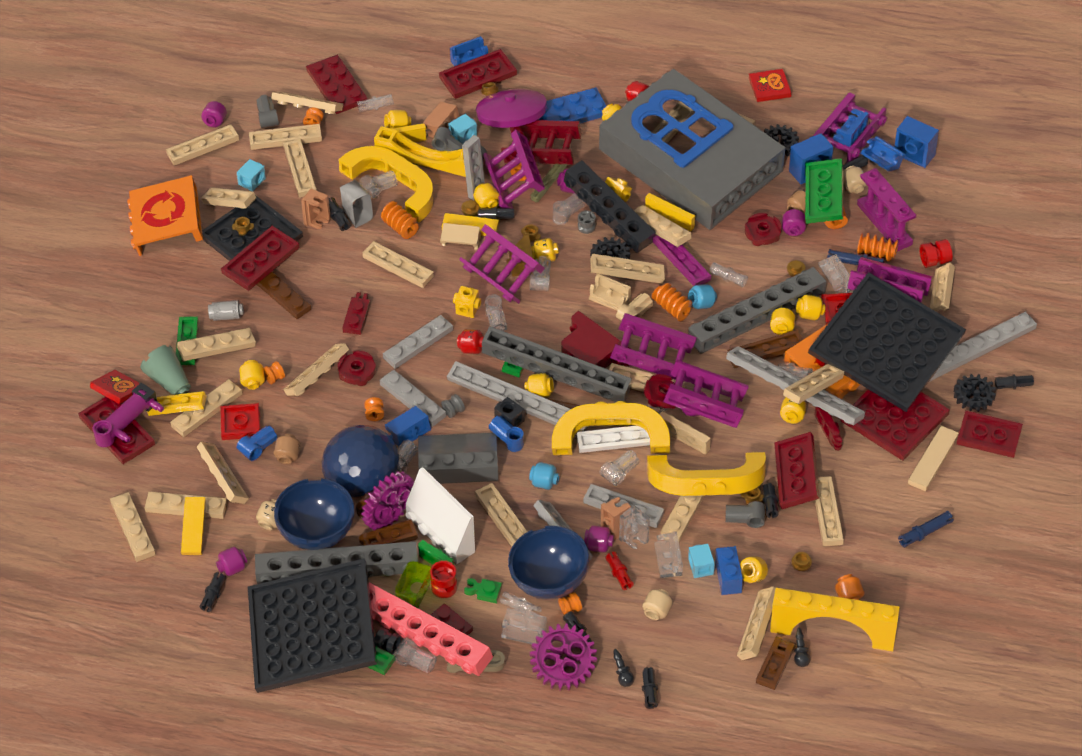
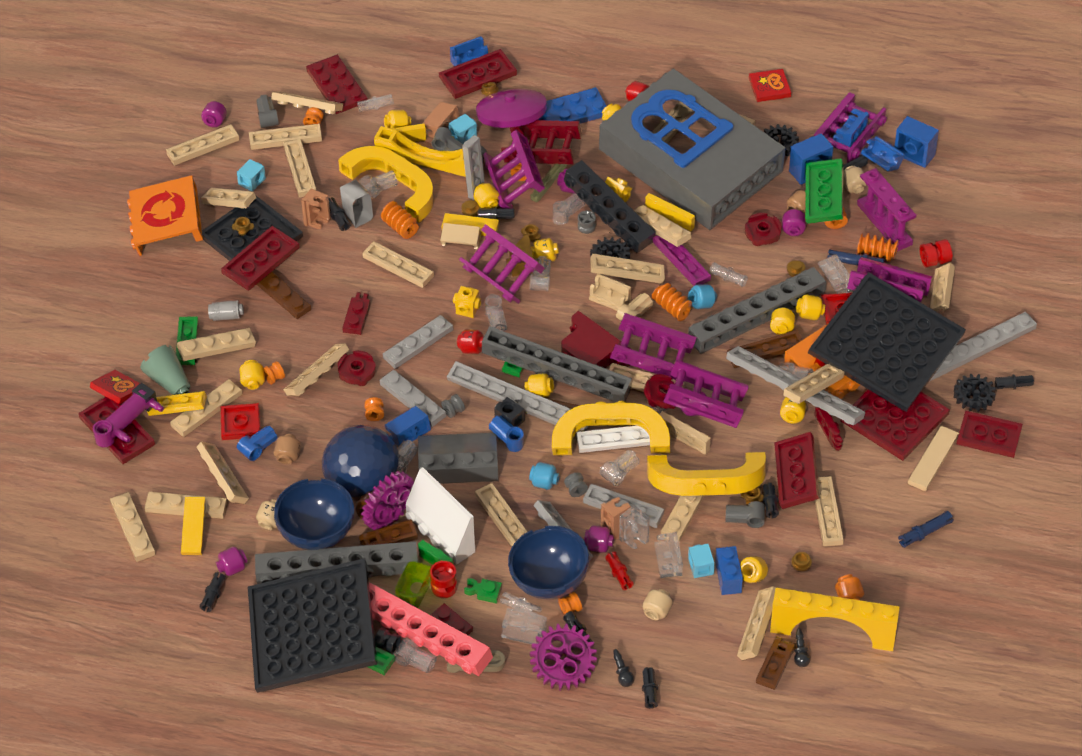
(576, 485): none -> dark grey wheel

